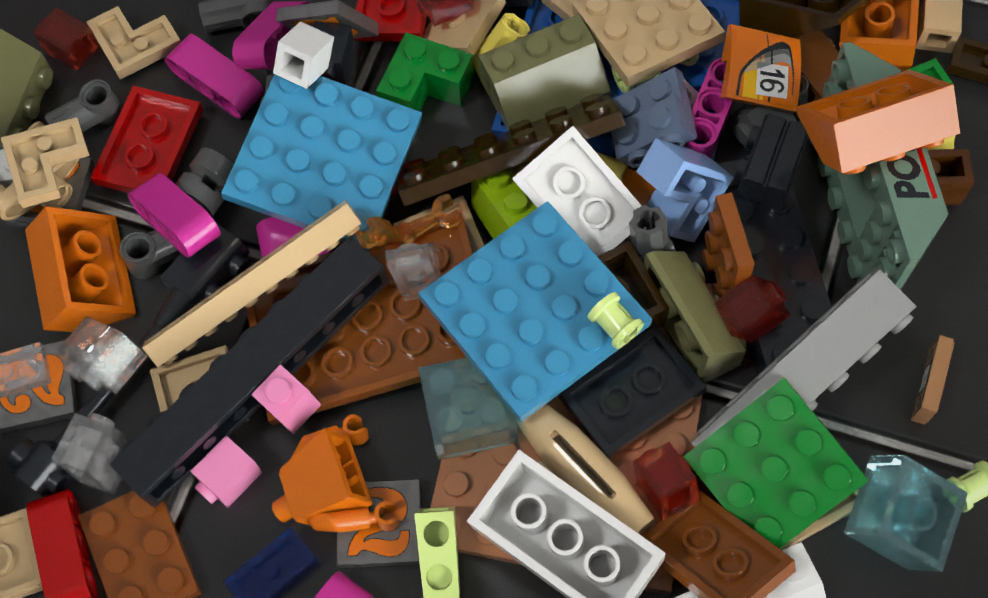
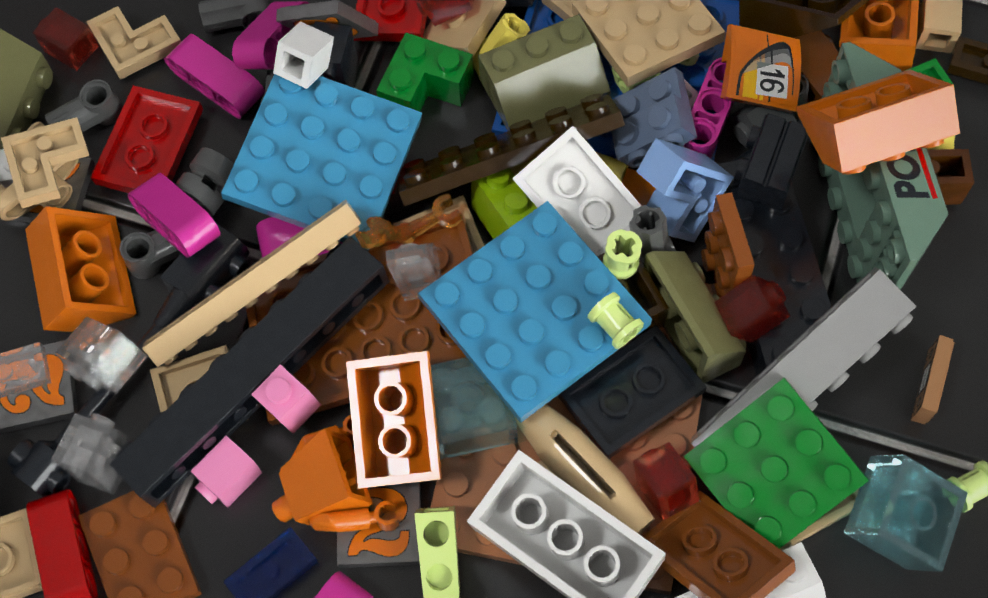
(394, 420): none -> orange slope
(626, 243): none -> yellowish green bush

